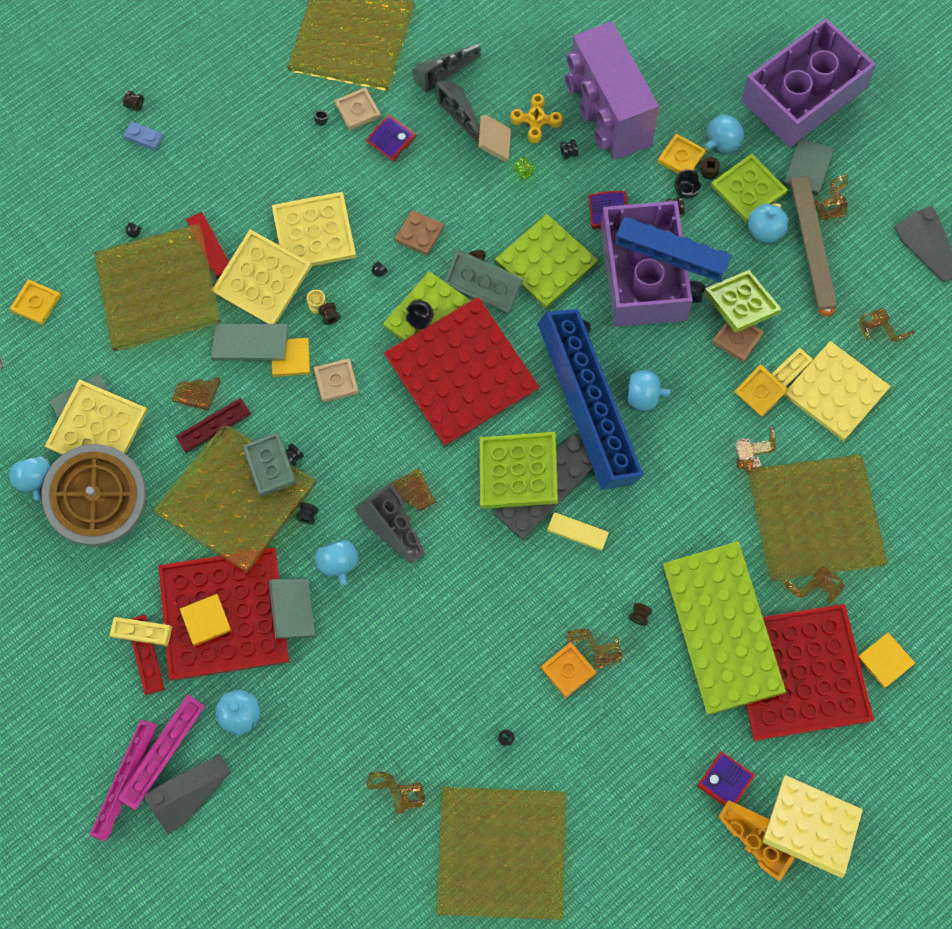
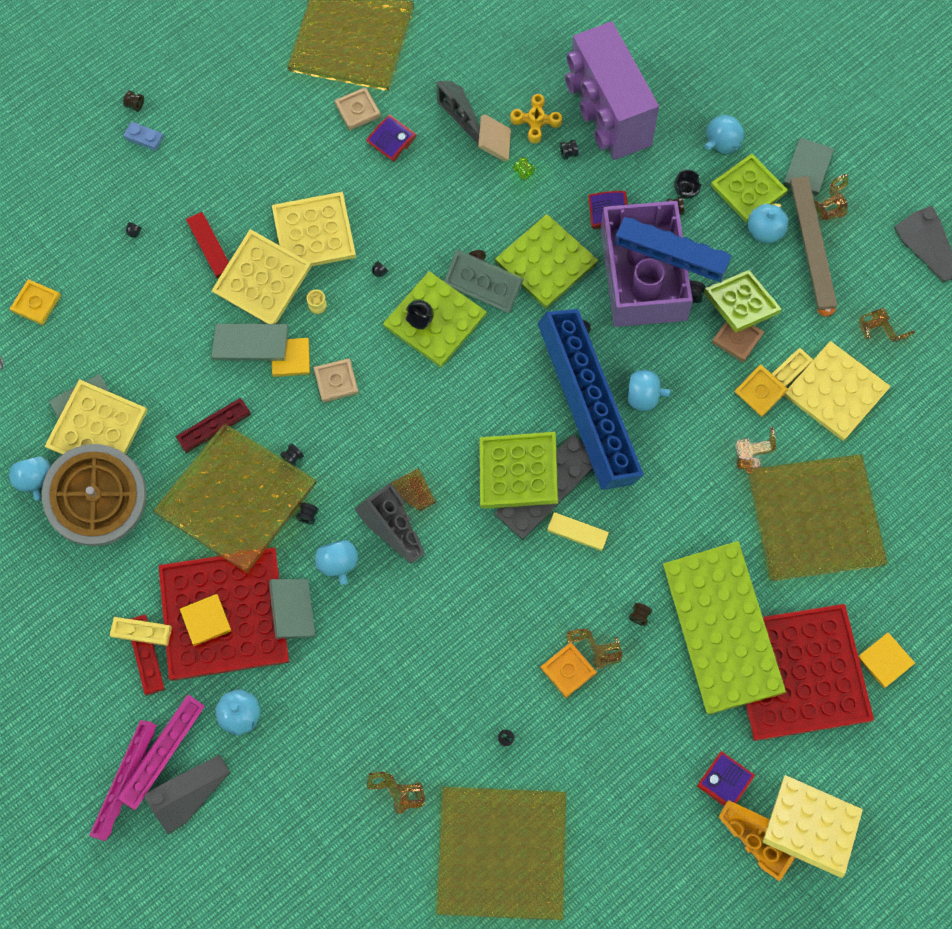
(157, 287): clear yellow plate -> none
(196, 393): clear orange wing -> none
(269, 464): sand green tile -> none
(318, 115): black hinge -> none
(329, 313): dark brown wheel -> none
(419, 233): medium nougat plate -> none
(444, 66): dark grey wedge -> none
(461, 371): red plate -> none
(681, 154): yellow tile -> none
(710, 173): dark brown wheel -> none
(808, 82): medium lavender brick -> none
(822, 579): clear orange piece -> none

